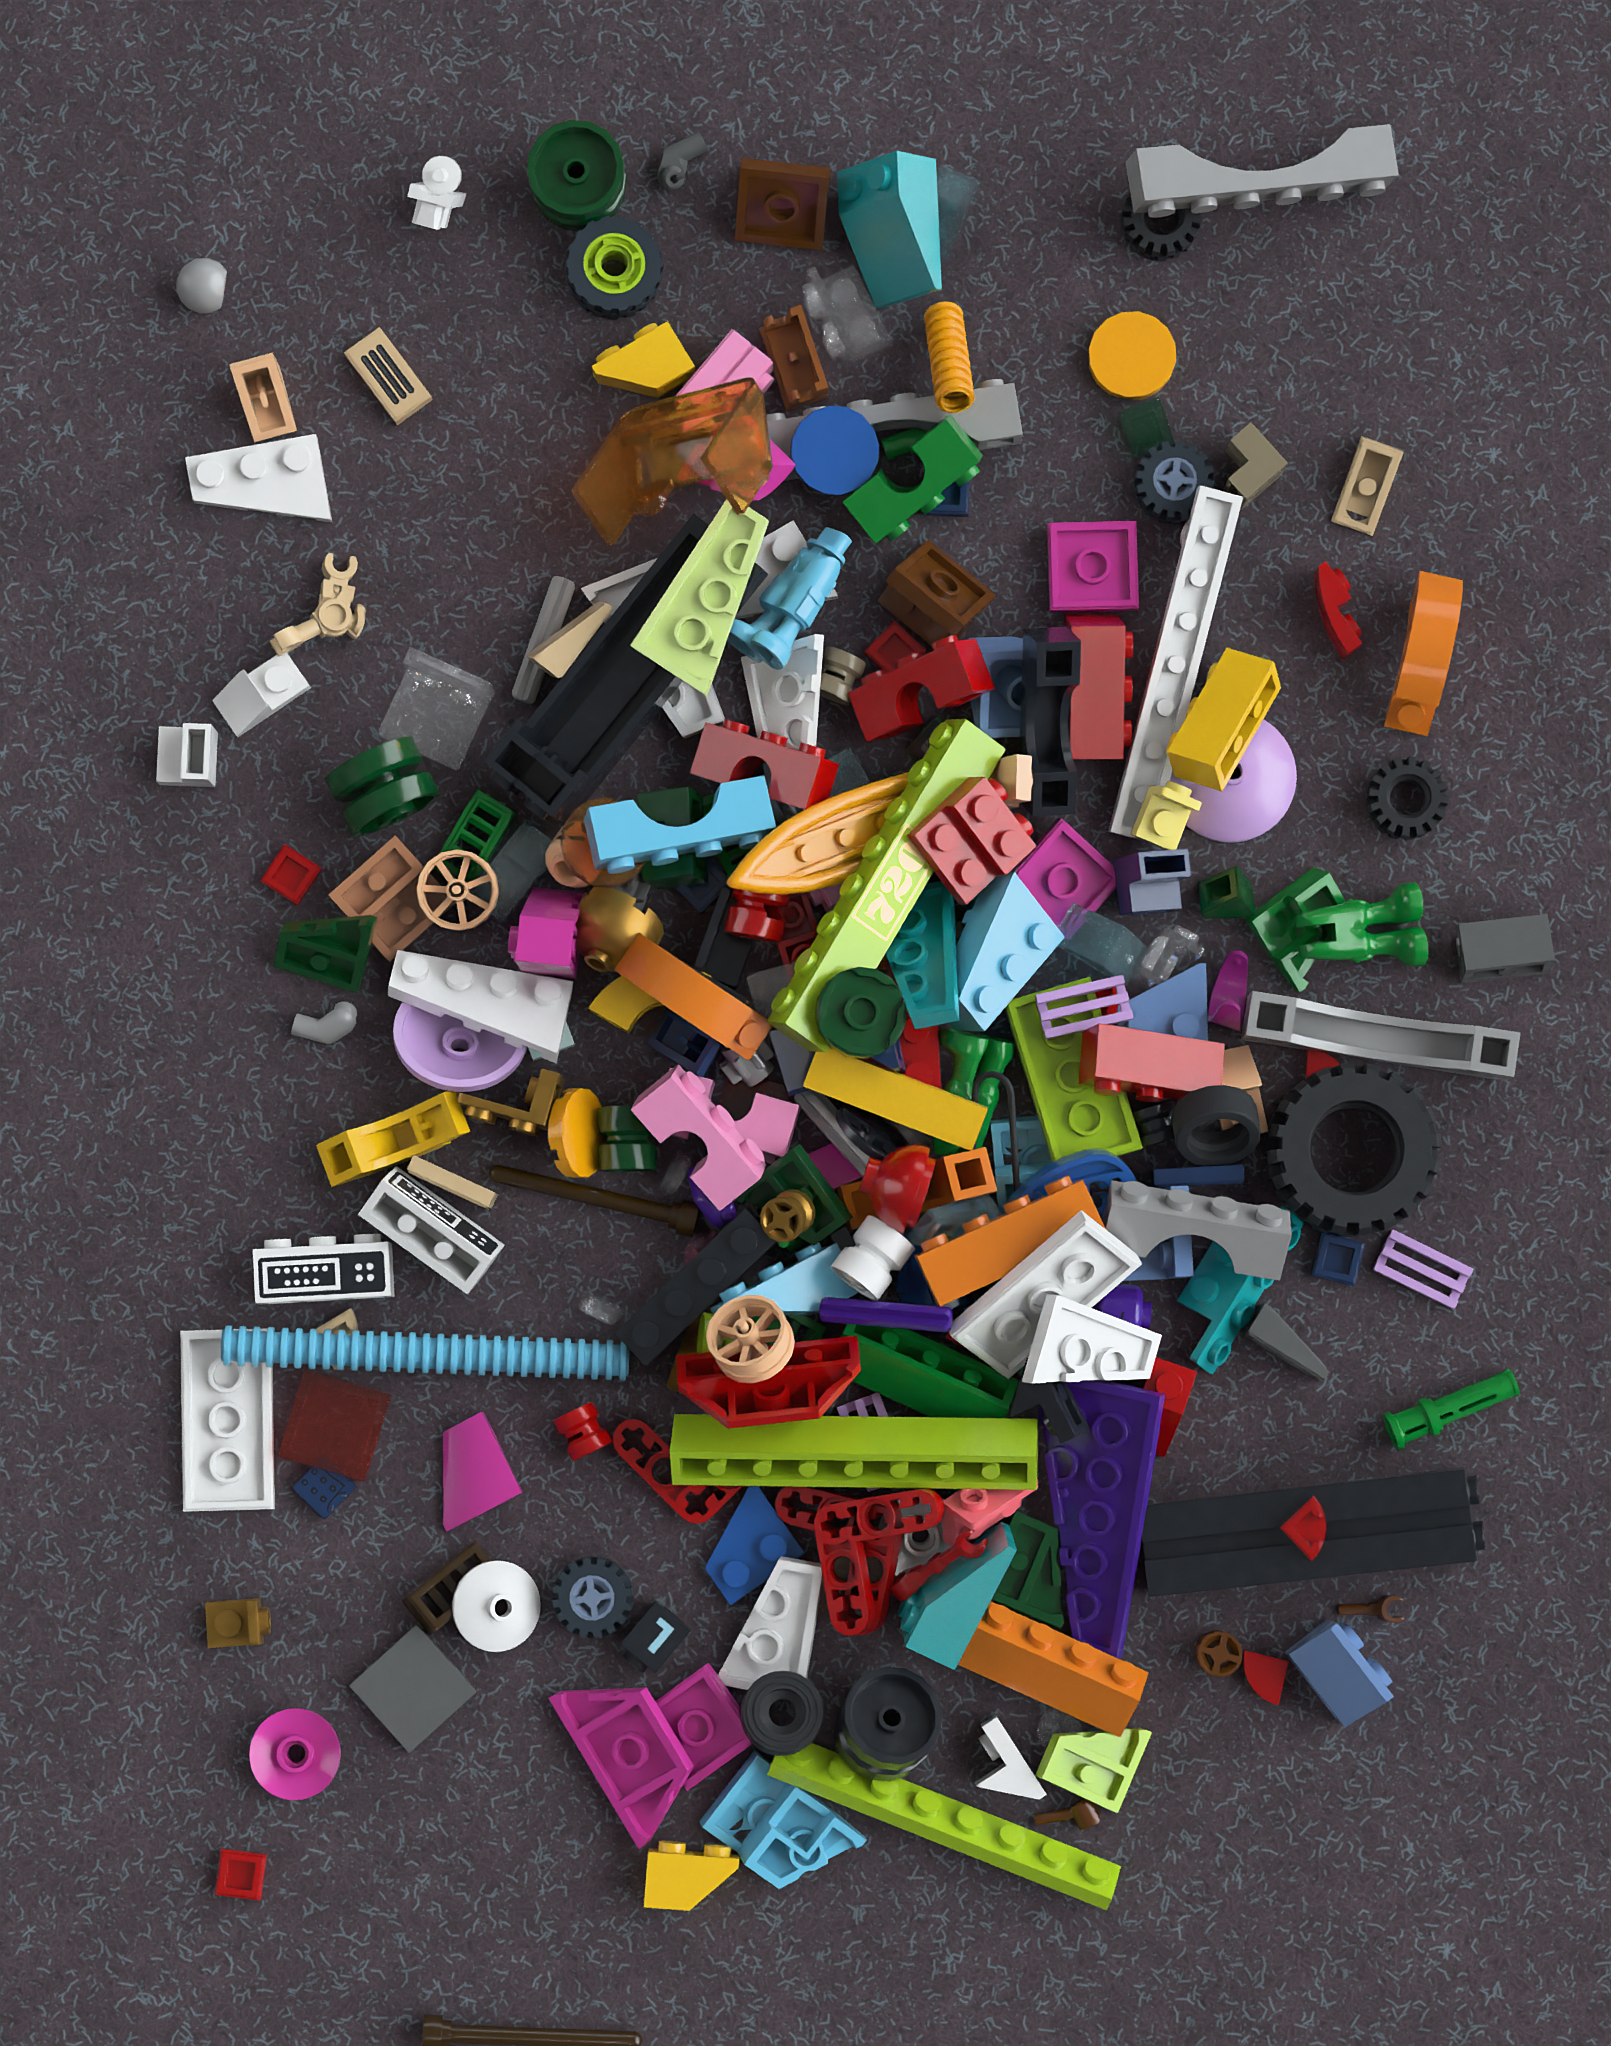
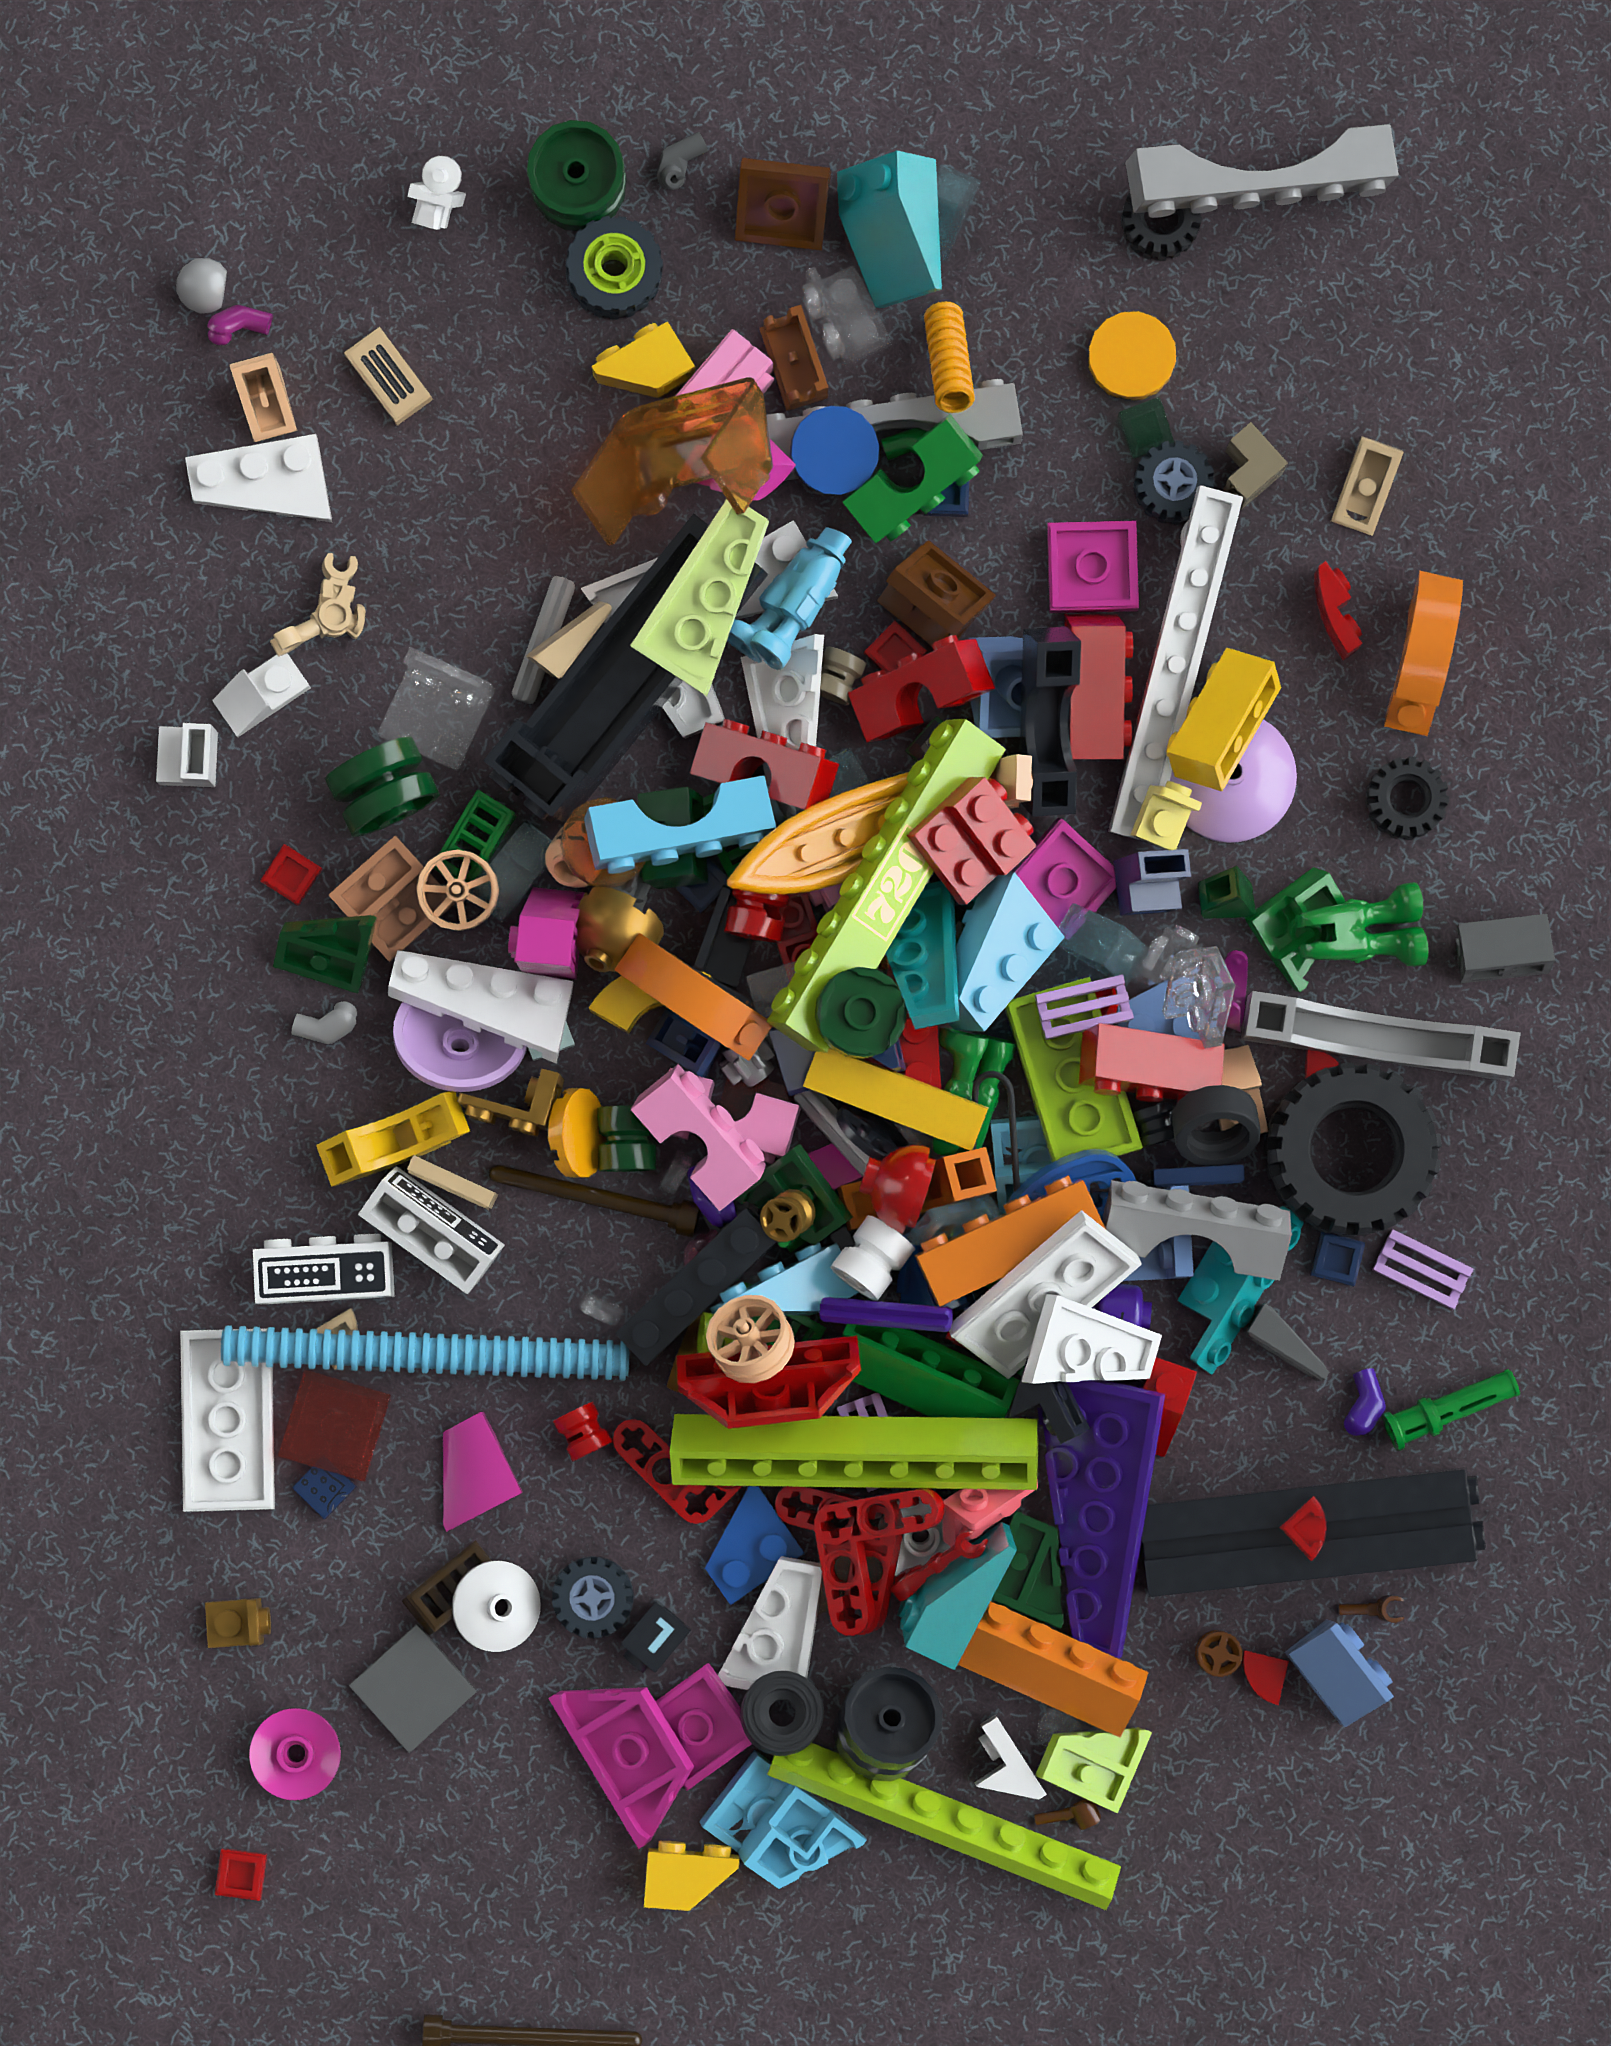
(237, 318): none -> magenta arm
(1202, 991): none -> clear bracket
(1369, 1405): none -> dark purple arm

